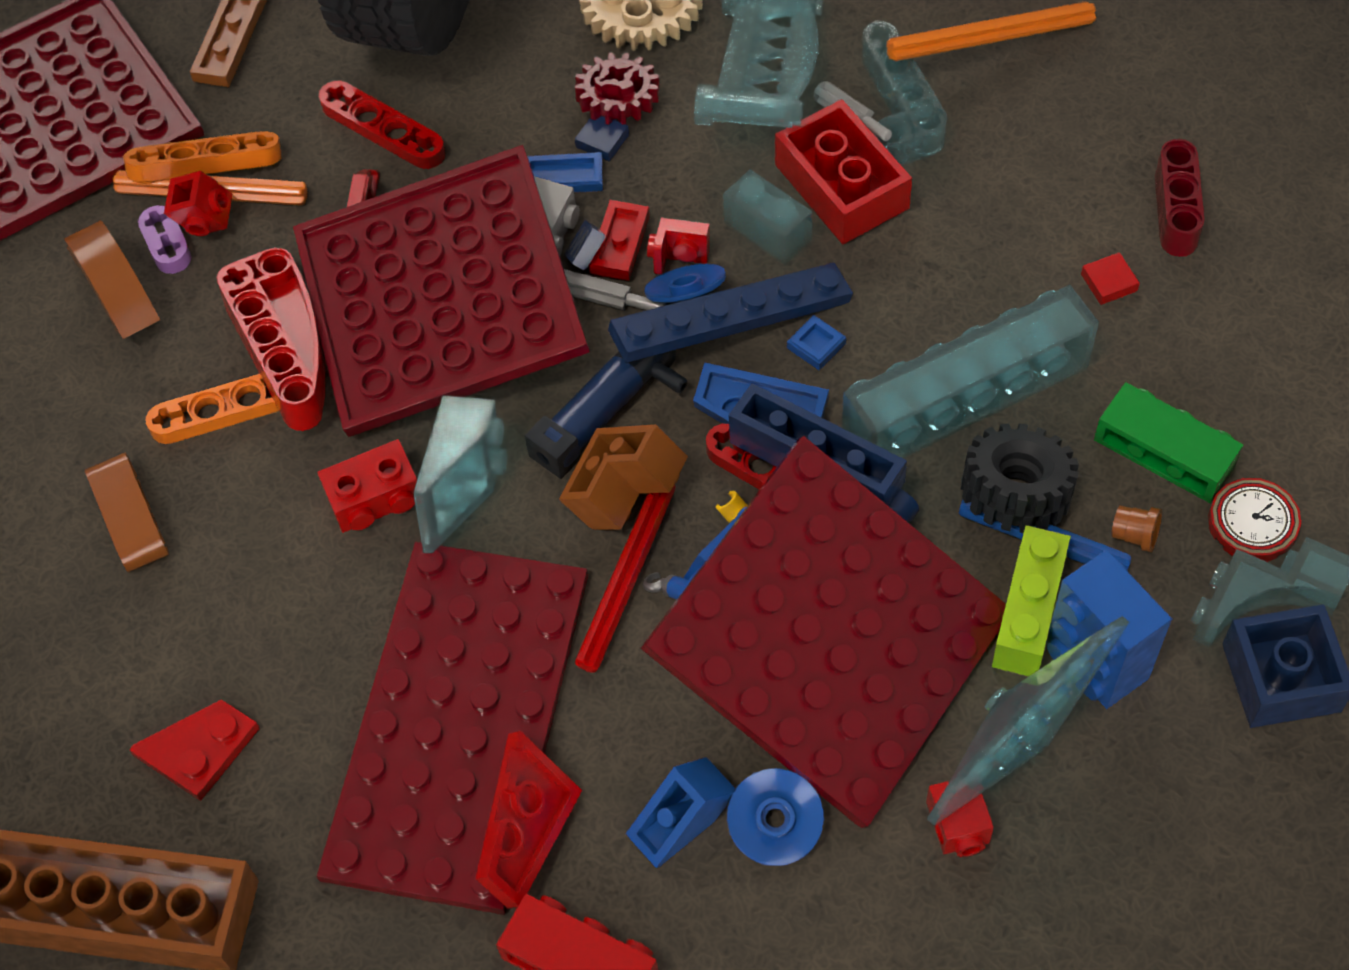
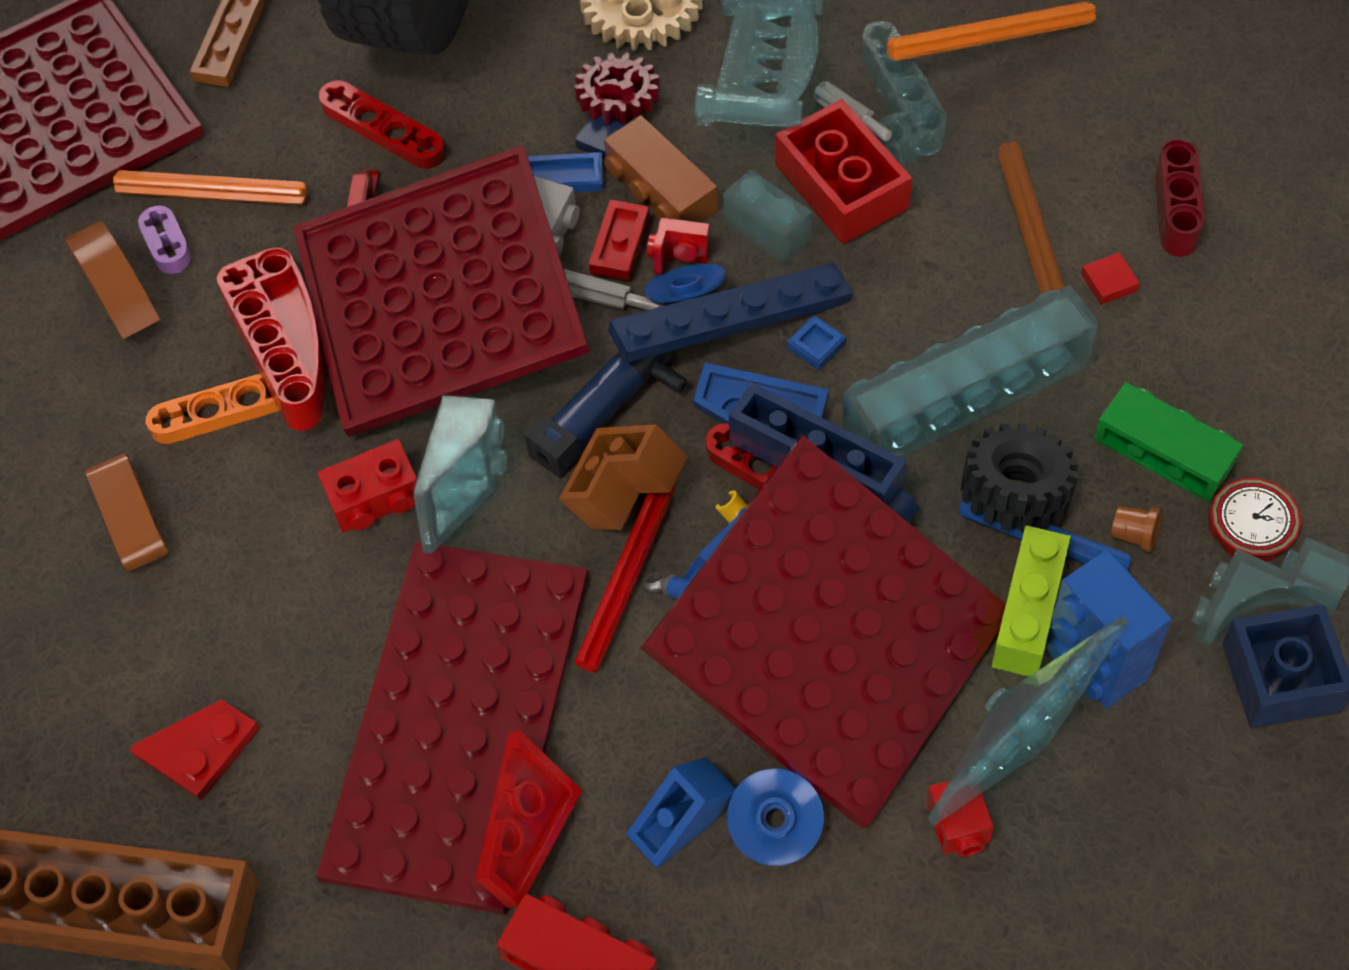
(198, 203): red brick -> none
(206, 154): orange beam -> none
(585, 245): tile -> none
(659, 173): none -> dark orange brick
(1030, 217): none -> dark orange axle

